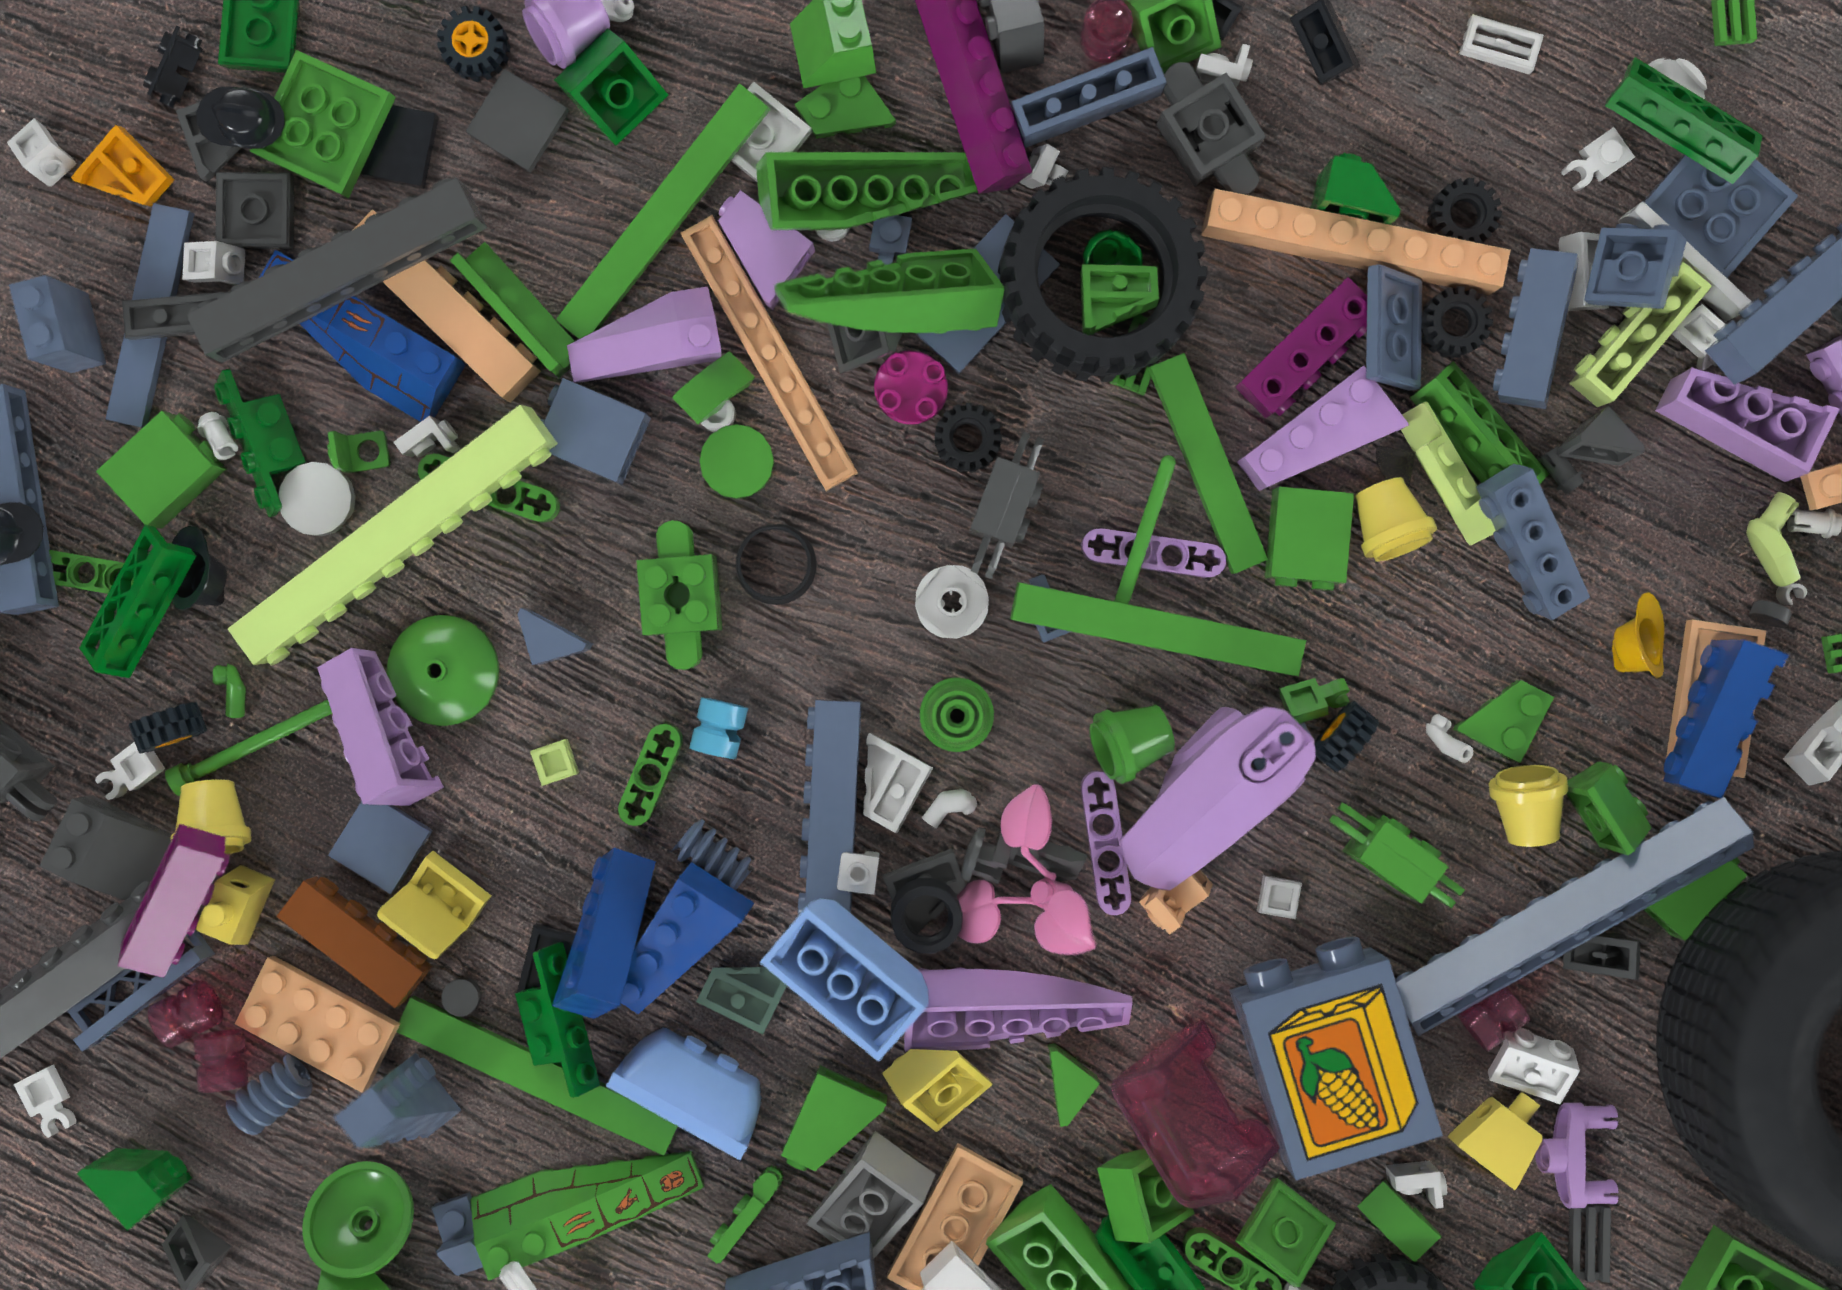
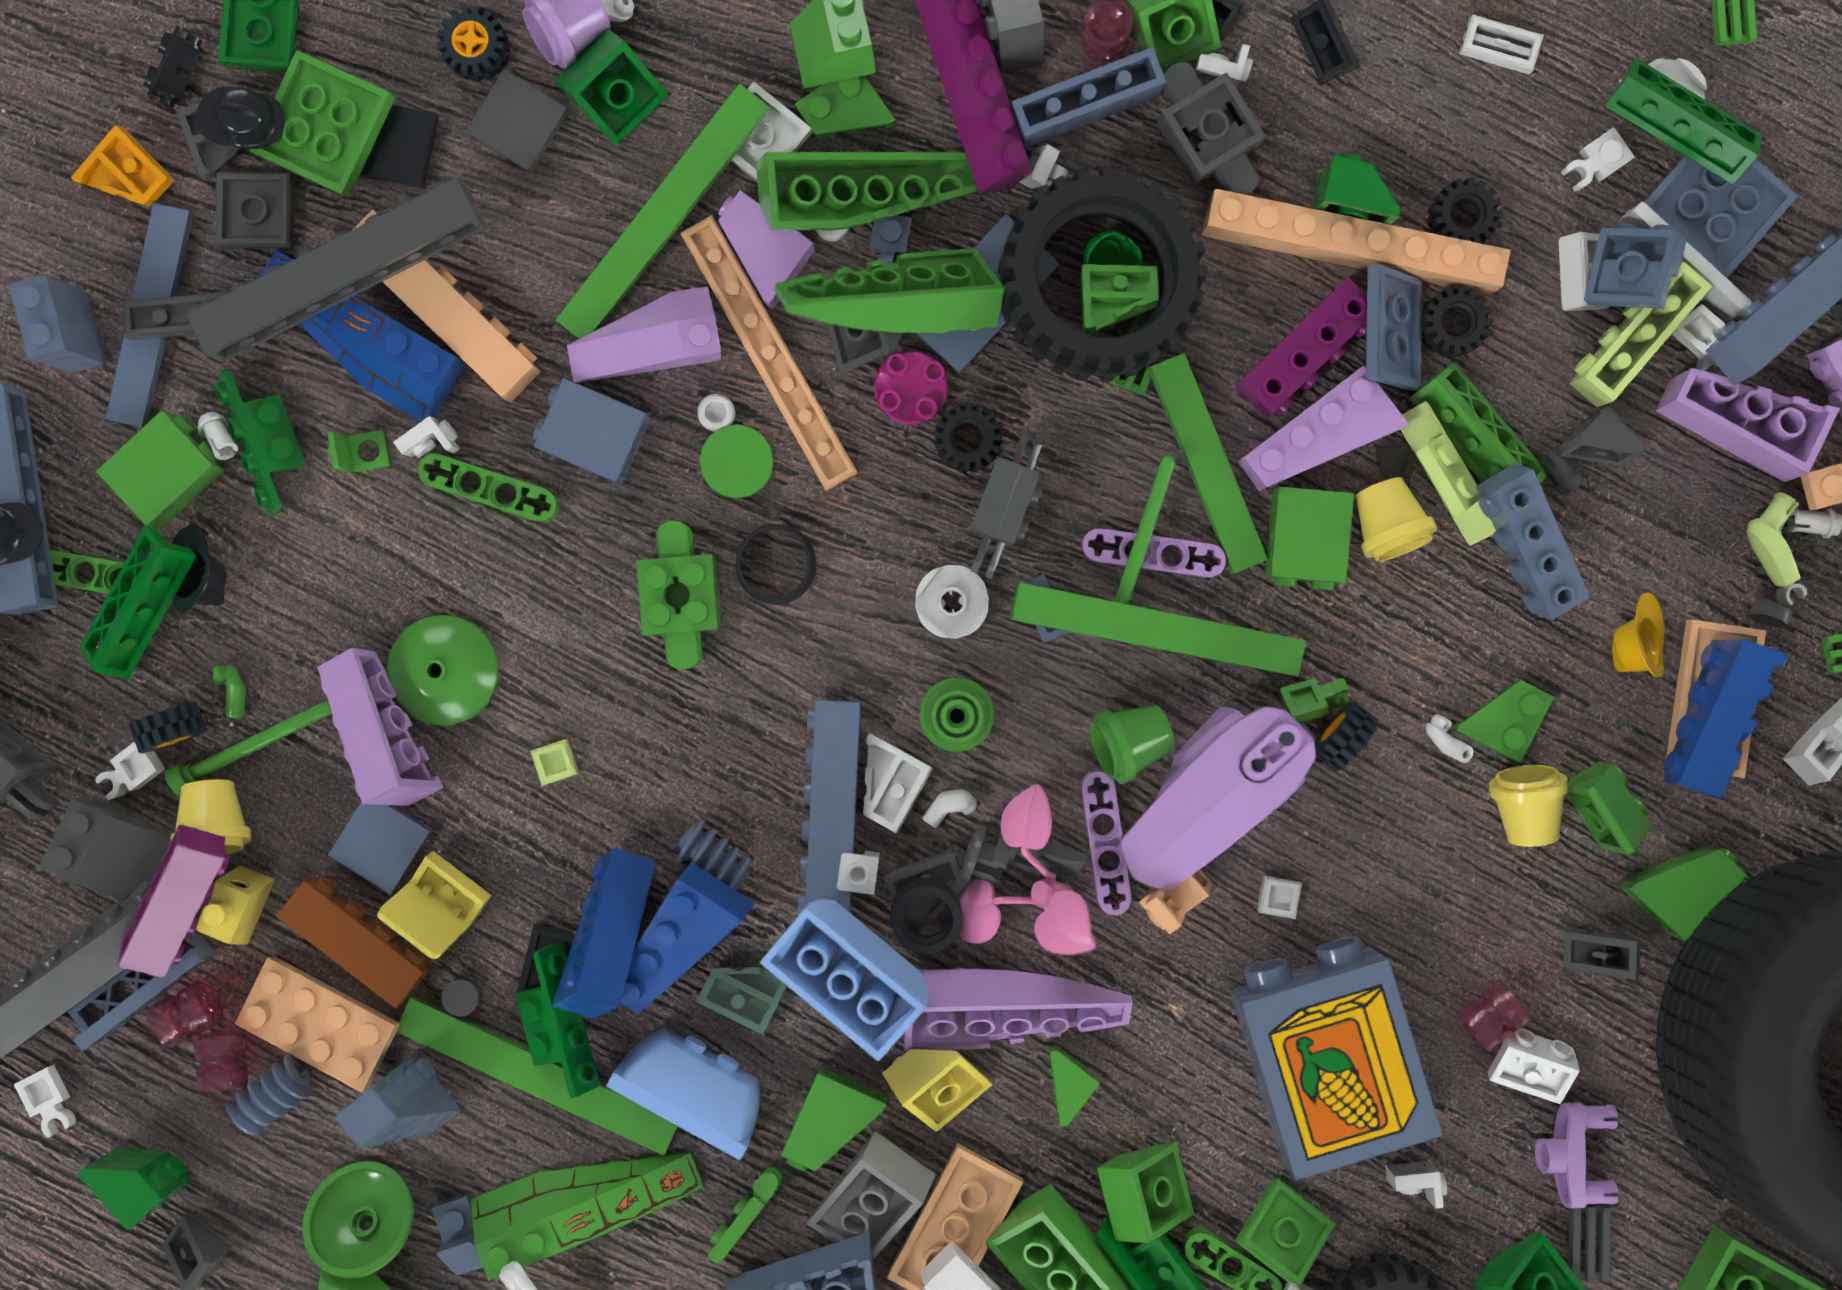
(40, 153): white bracket -> none
(213, 262): white bracket -> none
(316, 499): white tile -> none
(393, 536): yellowish green brick -> none
(517, 307): bright green fence -> none
(548, 640): sand blue slope -> none
(649, 803): bright green beam -> none
(713, 387): bright green slope -> none
(718, 728): medium azure wheel -> none
(1188, 1122): clear pink windscreen -> none
(1399, 1221): bright green slope -> none
(1400, 861): bright green brick -> none
(1501, 1137): light yellow torso -> none
(1537, 328): sand blue brick -> none
(1573, 914): sand blue brick -> none

